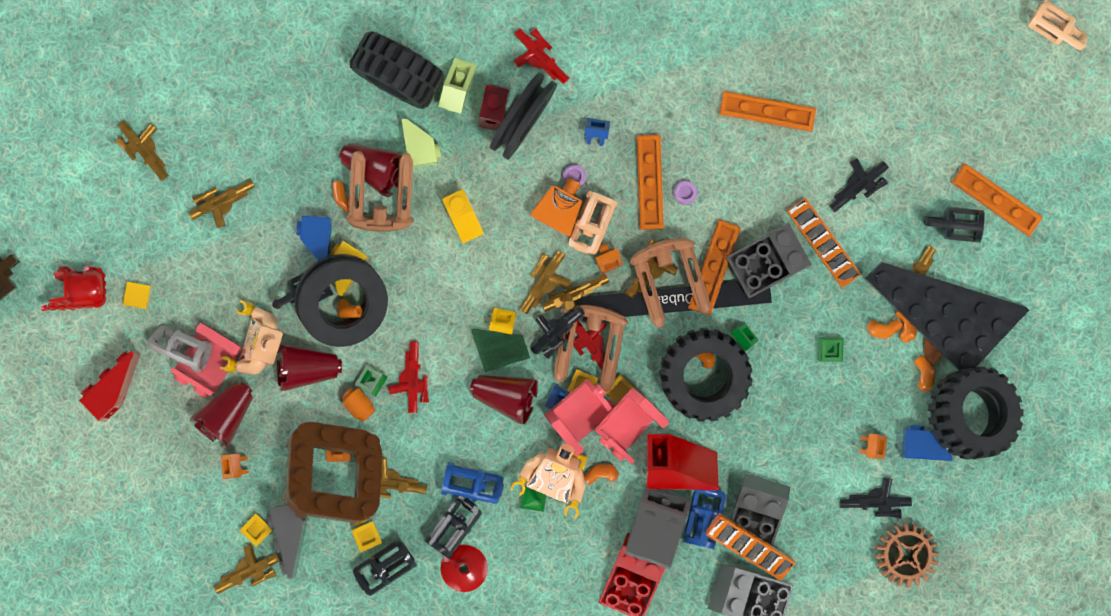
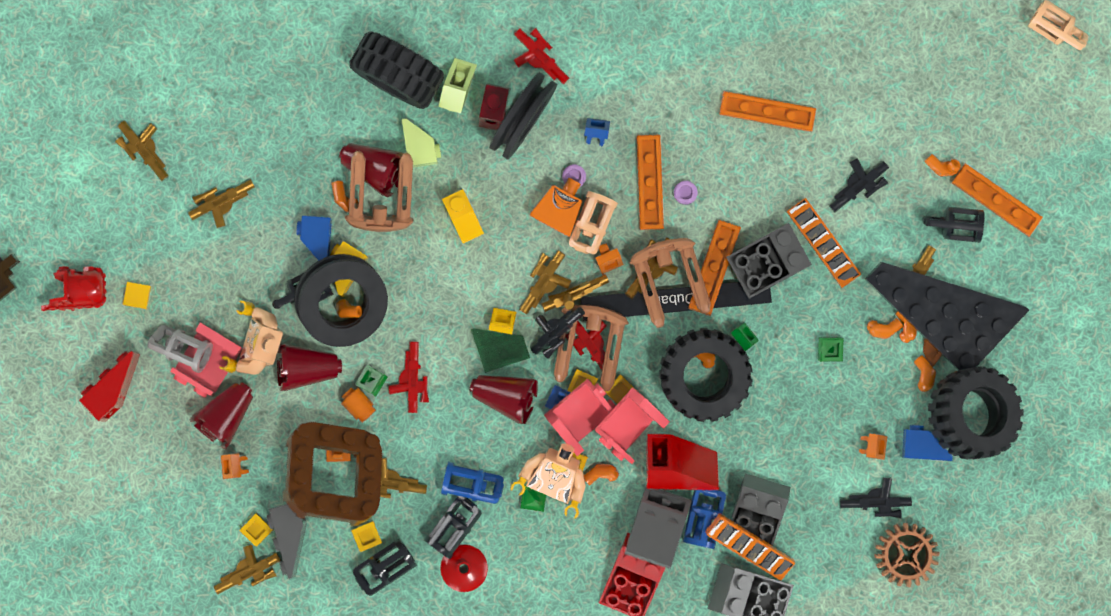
(945, 168): none -> orange arm

